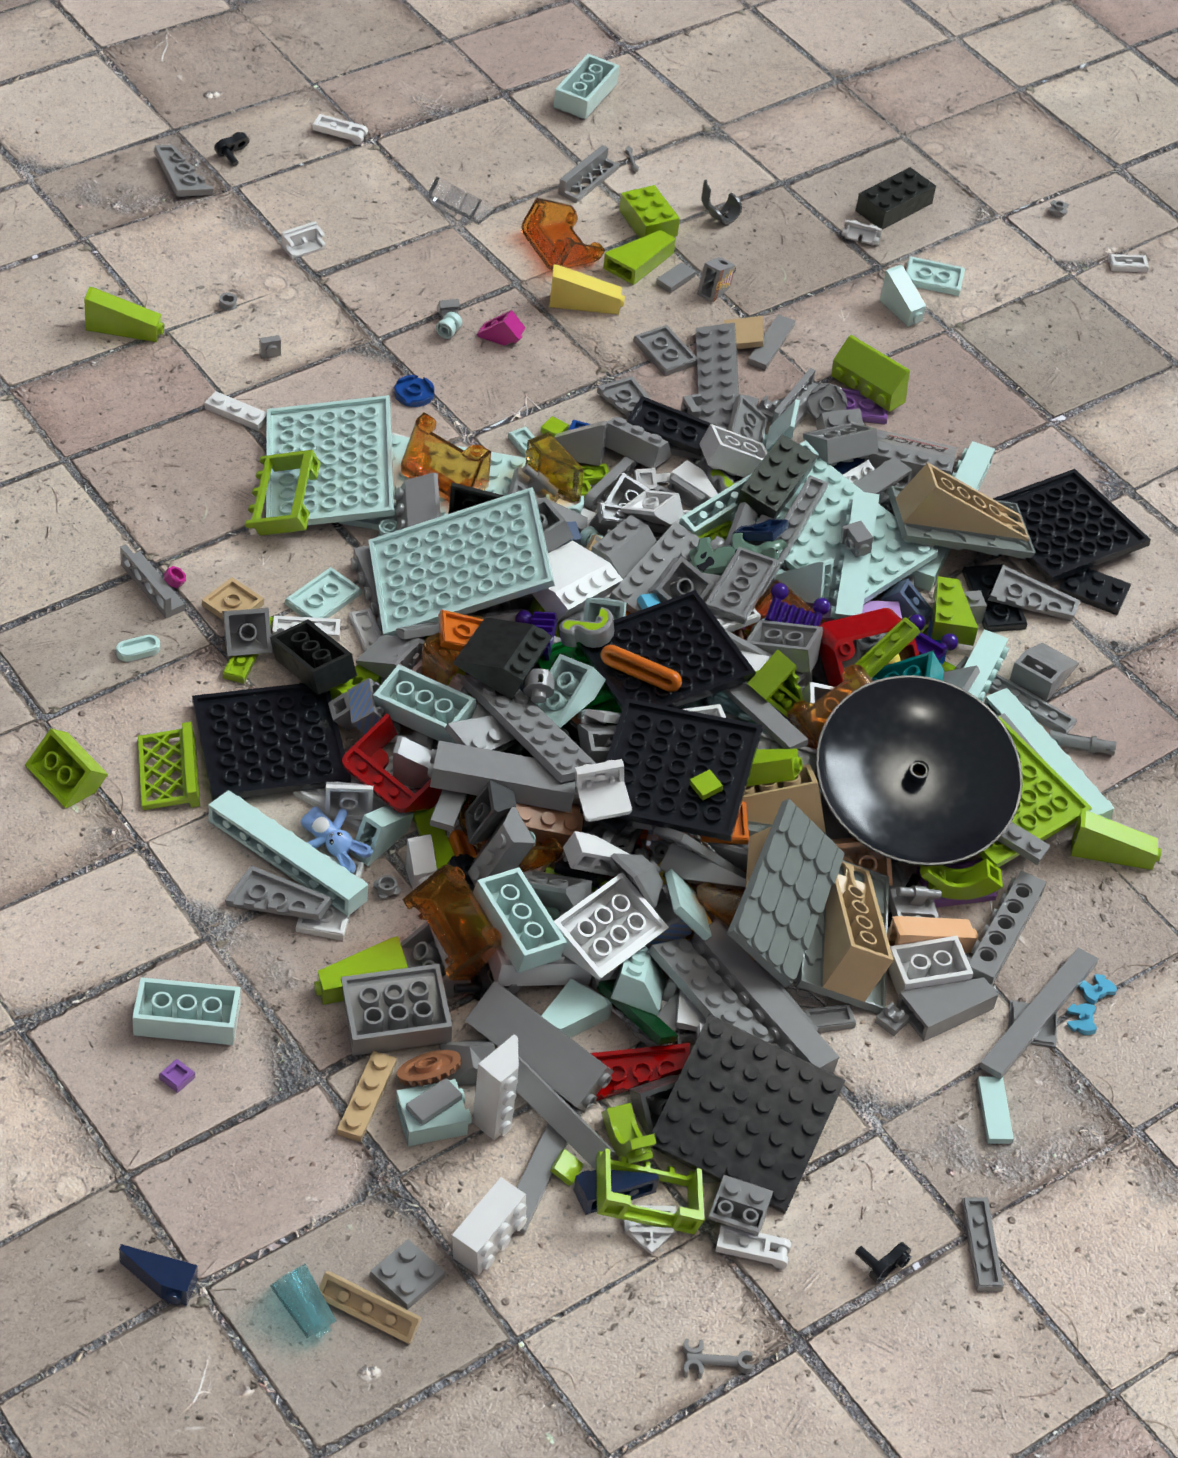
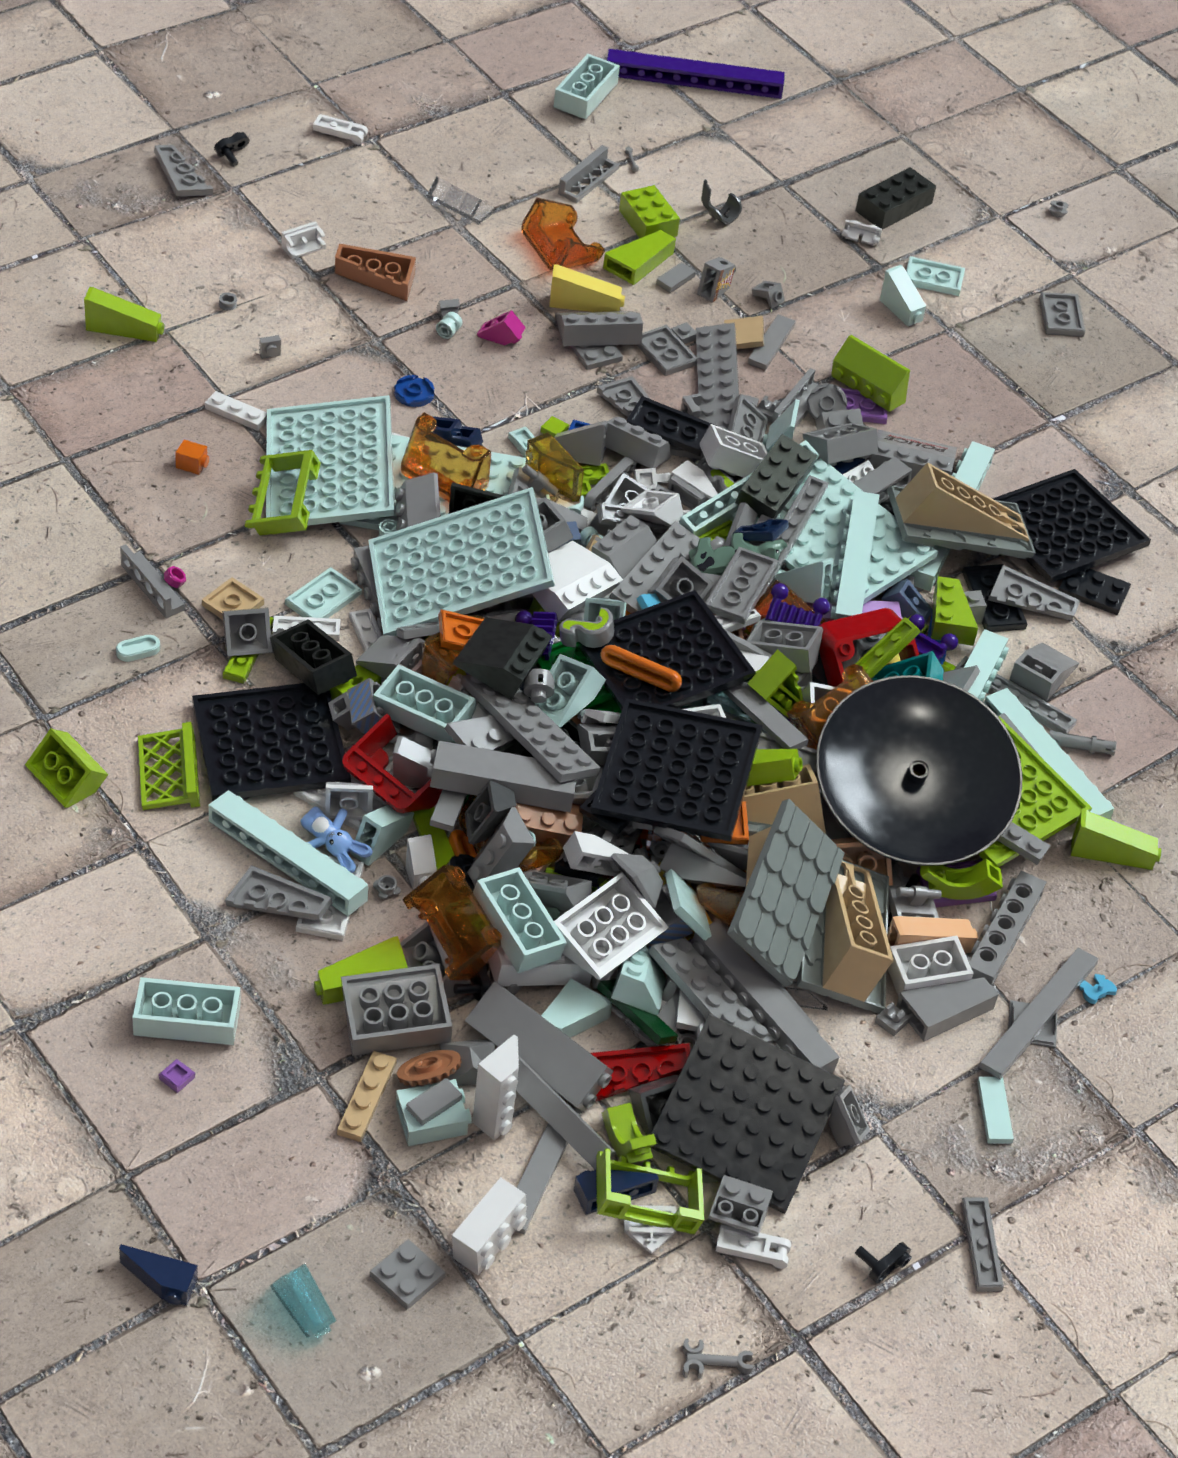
(191, 457): none -> orange brick
(369, 1307): tan plate -> none
(377, 269): none -> nougat wedge
(455, 433): none -> dark blue slope
(566, 1167): lime tile -> none
(597, 355): none -> light grey plate
(600, 328): none -> light grey slope
(602, 790): white bracket -> none
(685, 332): none -> light grey plate
(698, 74): none -> dark purple brick
(706, 784): lime tile -> none
(771, 291): none -> light grey bracket
(832, 1017): light grey tile -> none
(847, 1119): none -> light grey slope
(857, 538): light grey brick -> none
(1062, 314): none -> light grey tile
(1085, 1022): medium azure piece -> none
(1128, 263): white tile -> none

